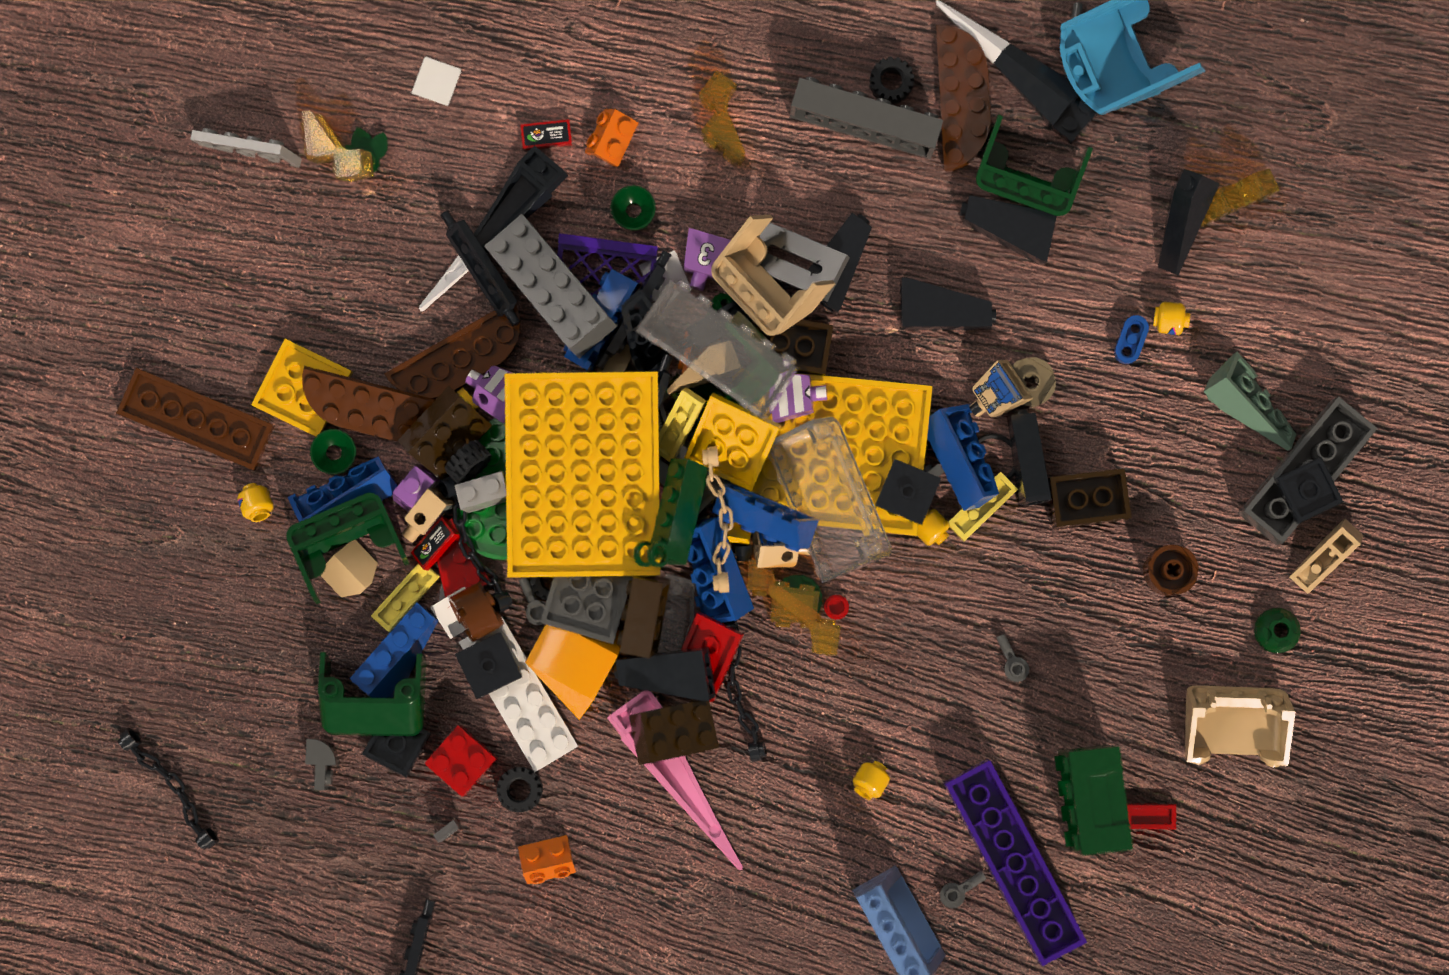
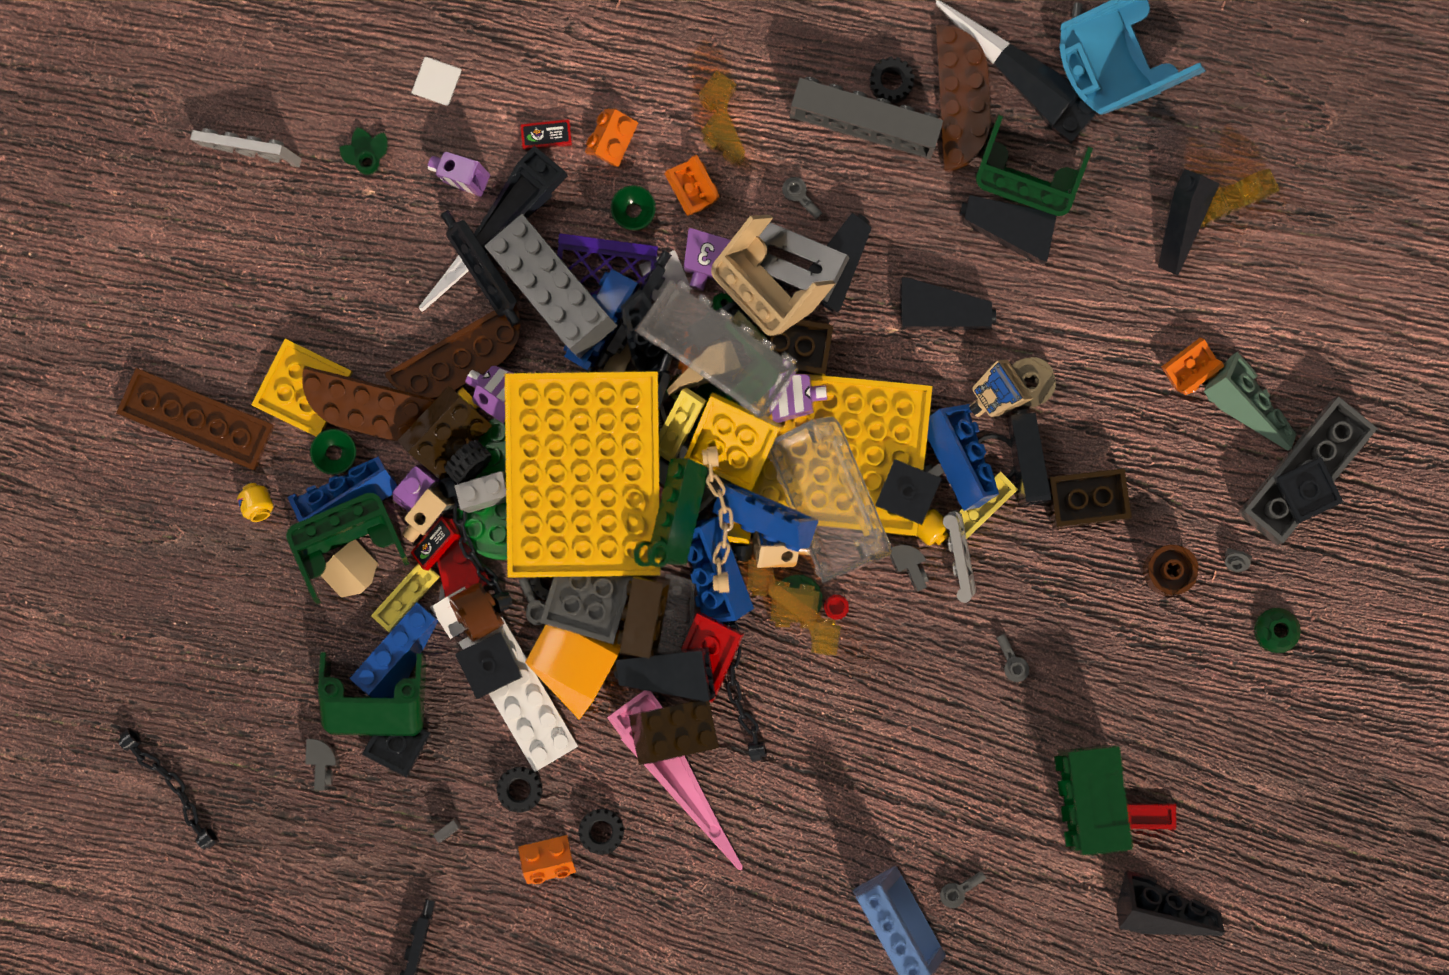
(324, 146): clear yellow arch -> none
(460, 172): none -> medium lavender torso
(461, 760): red brick -> none
(601, 847): none -> black tyre
(692, 185): none -> orange bracket
(795, 190): none -> dark grey plate
(871, 780): yellow head -> none
(908, 558): none -> dark grey brick
(958, 545): none -> light grey plate
(1014, 862): dark purple brick -> none
(1131, 340): blue plate -> none
(1156, 910): none -> black wedge
(1171, 318): yellow head -> none
(1192, 367): none -> orange bracket
(1237, 560): none -> dark grey plate
(1238, 723): tan windscreen -> none
(1327, 556): tan slope -> none

